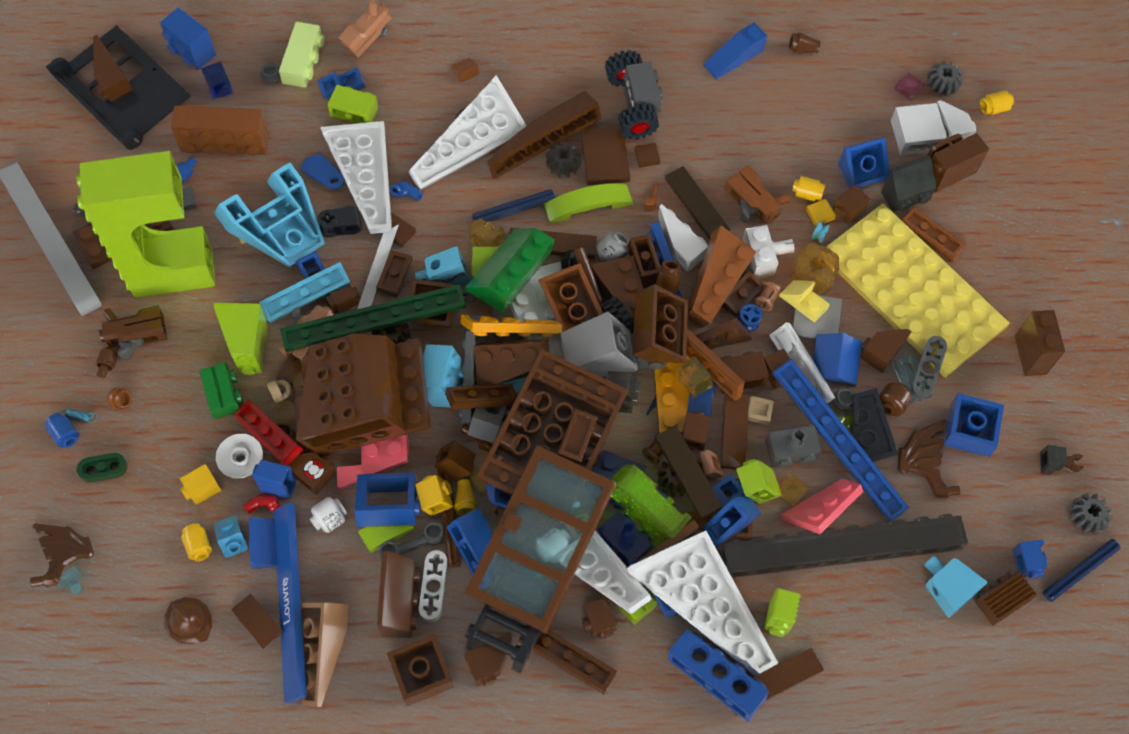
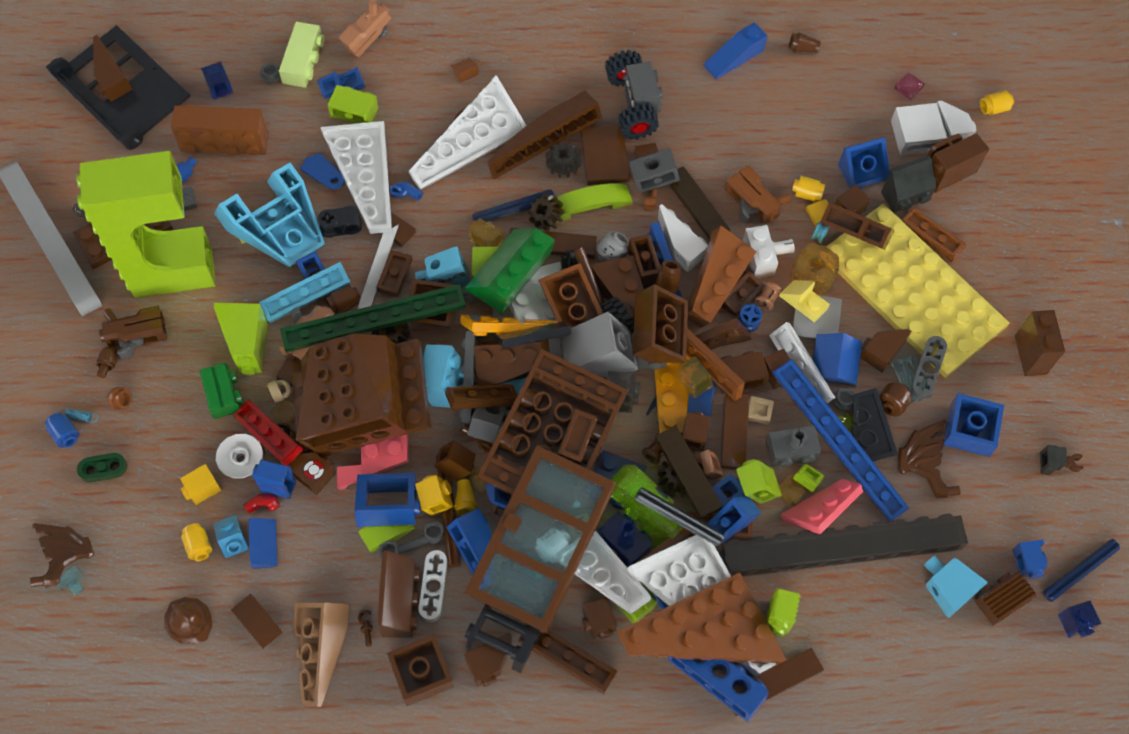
(187, 39): blue brick -> none
(289, 604): blue tile -> none
(328, 514): white head -> none
(366, 628): none -> reddish brown hand
(533, 334): none -> black tile
(539, 208): none -> dark brown gear
(654, 170): none -> dark grey brick
(679, 516): none -> black axle
(709, 625): none -> dark orange wing
(808, 477): none -> lime tile
(857, 225): none -> reddish brown slope
(945, 78): dark grey gear -> none
(1080, 620): none -> clear blue brick
(1081, 513): dark grey gear -> none

